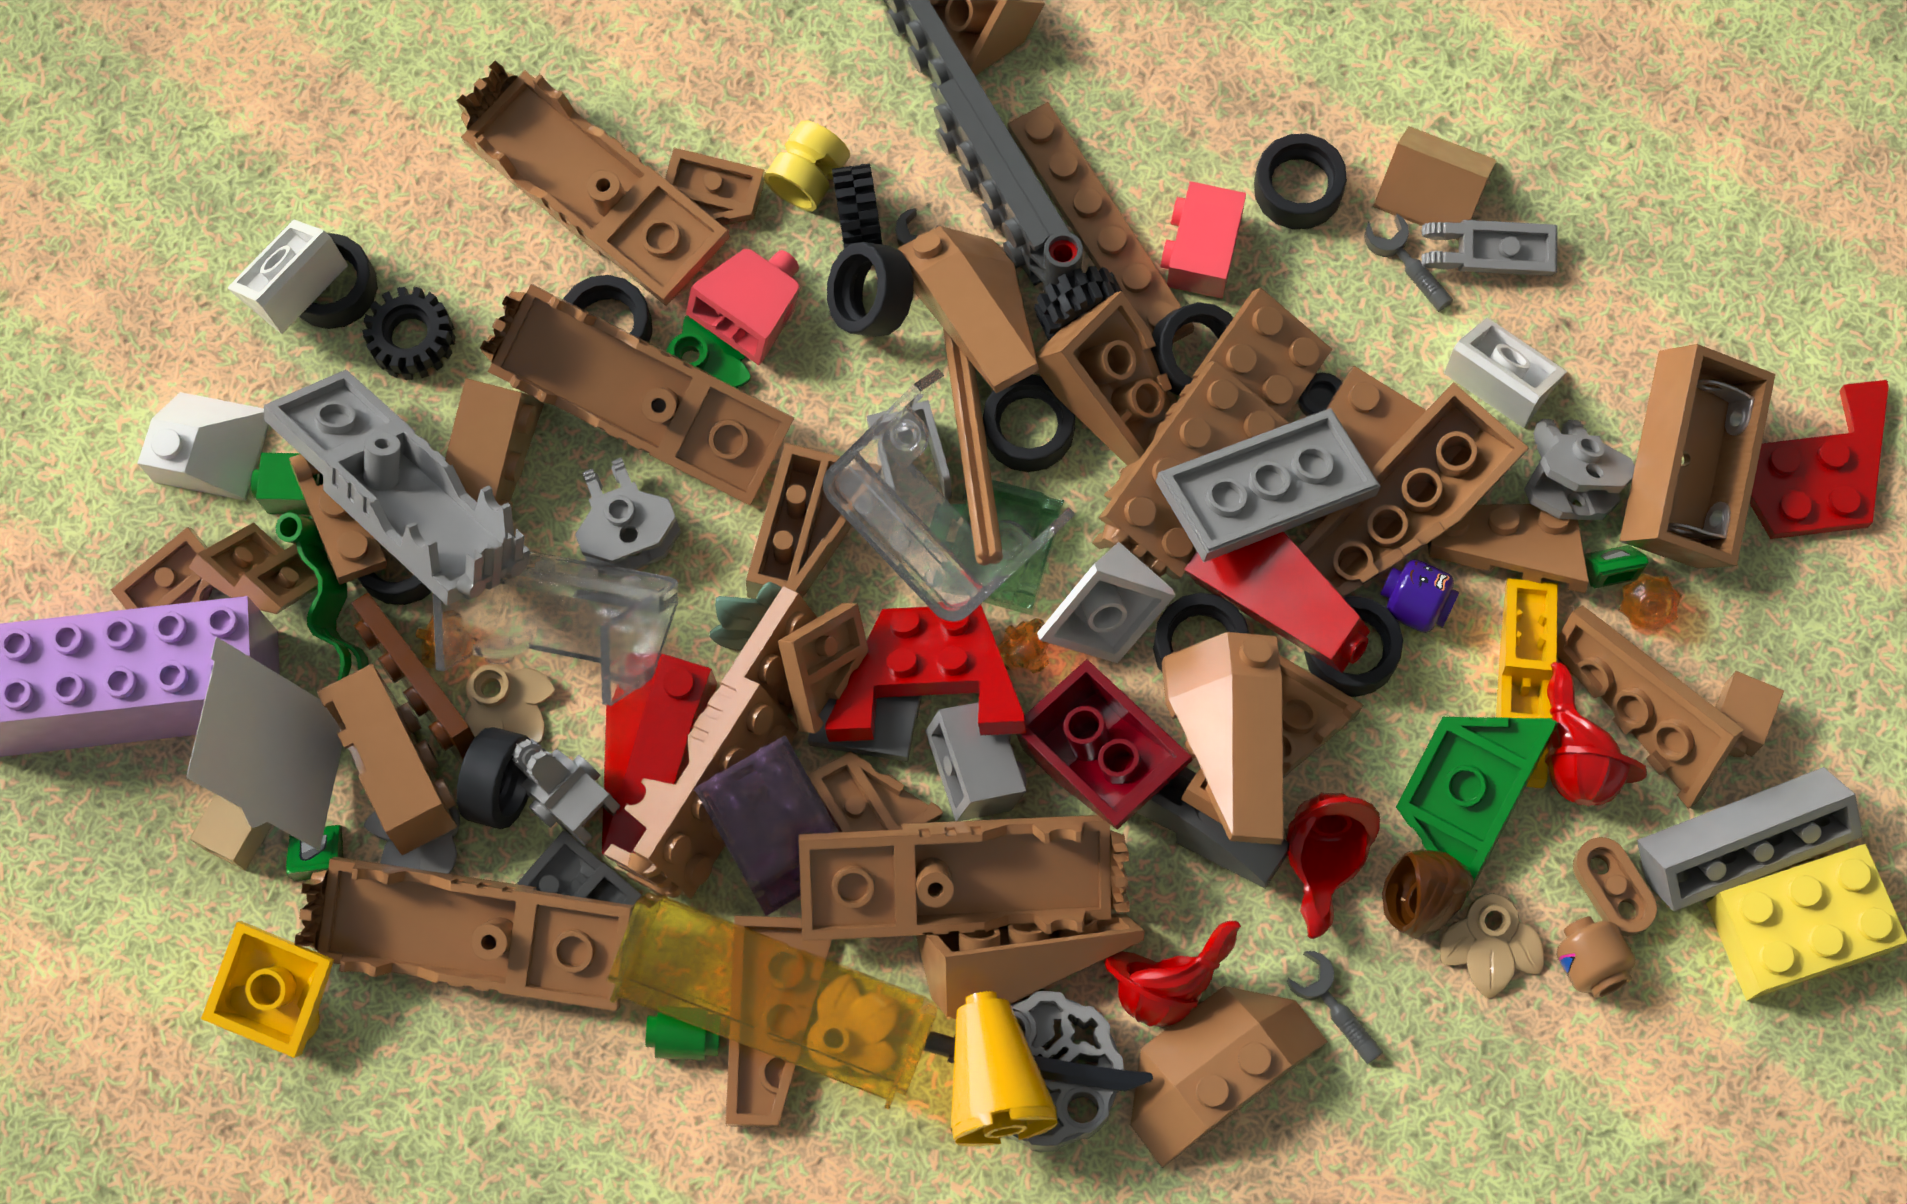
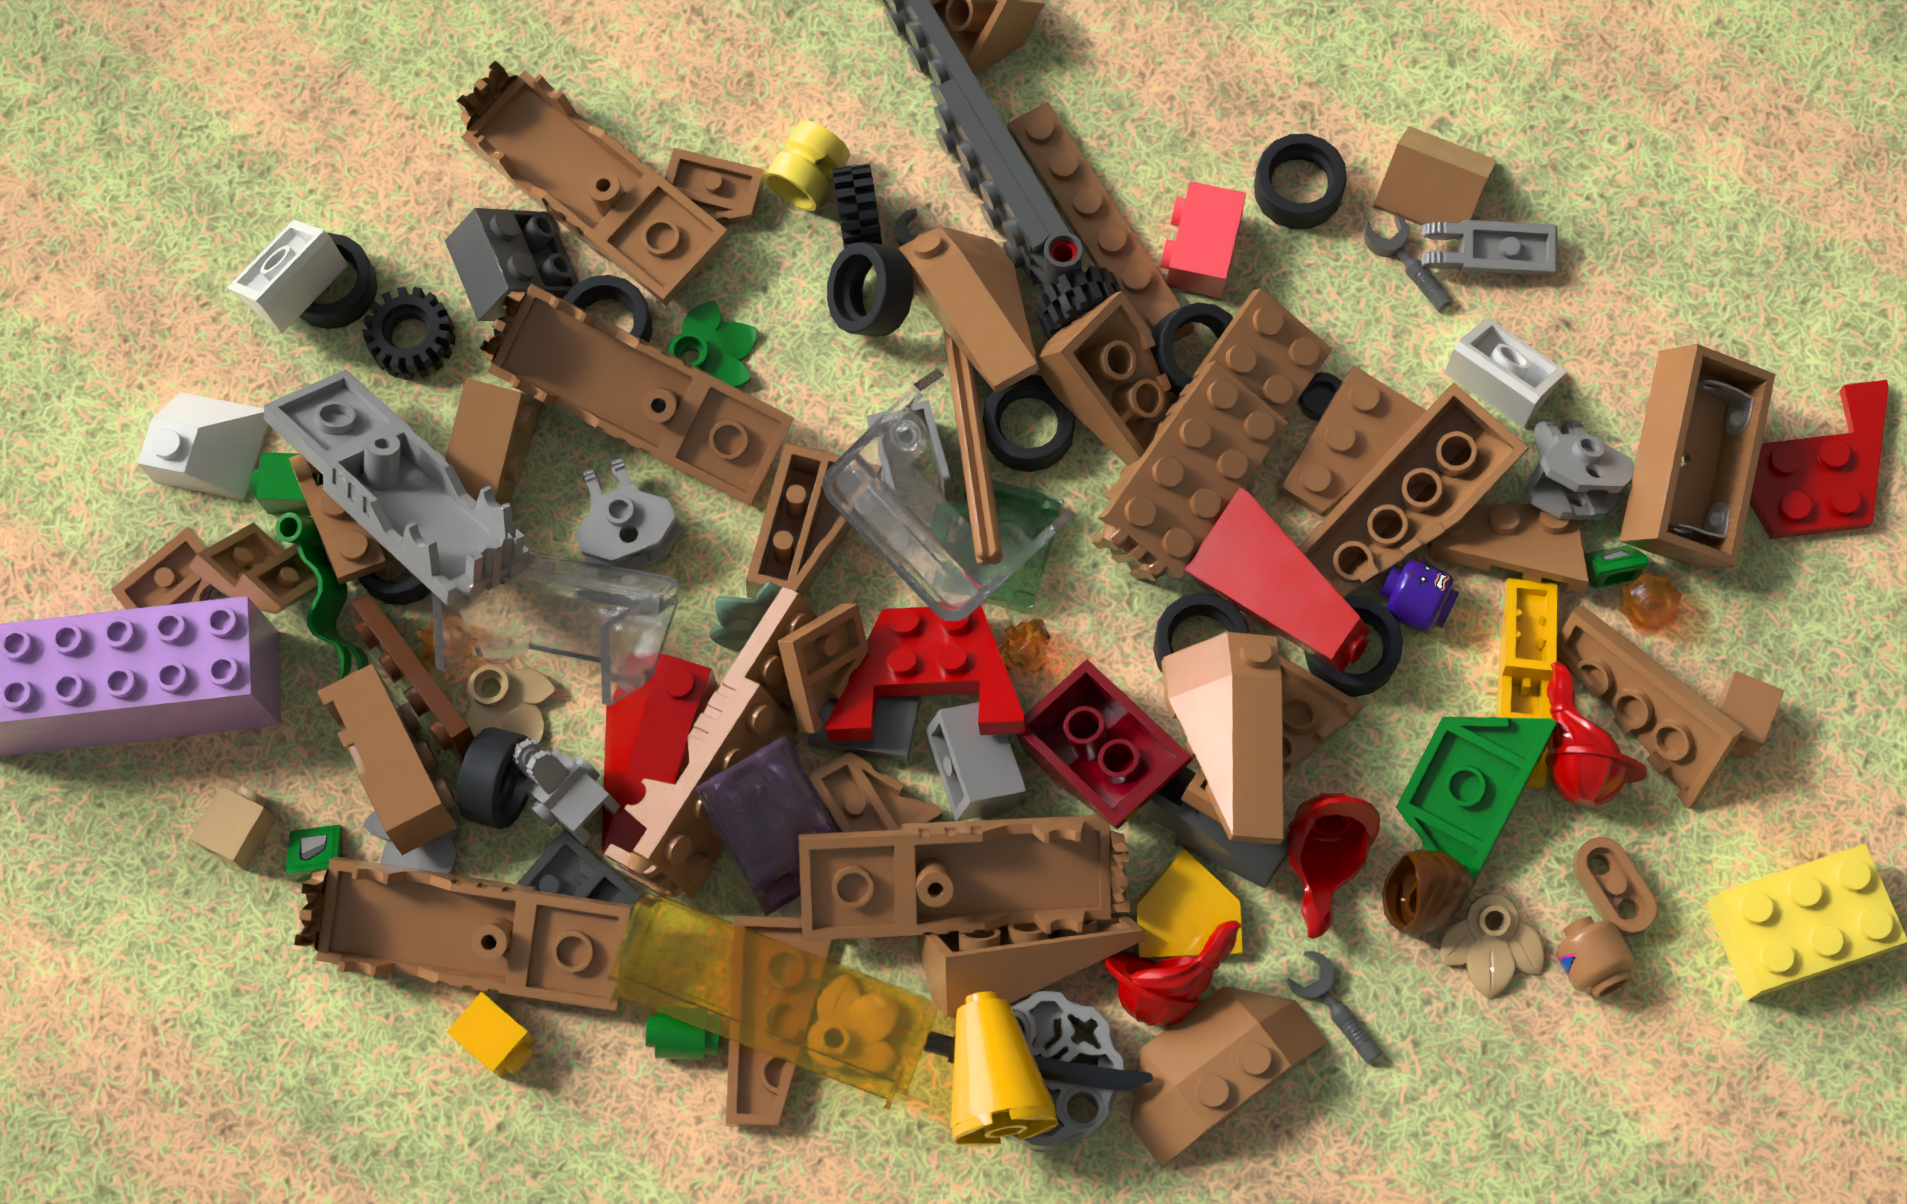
(266, 746): white sticker -> none
(268, 990): yellow slope -> none
(492, 1037): none -> yellow brick
(506, 253): none -> dark grey slope
(747, 301): coral torso -> none
(1108, 607): white slope -> none
(1184, 909): none -> yellow slope
(1267, 484): light grey tile -> none
(1750, 838): light grey brick -> none

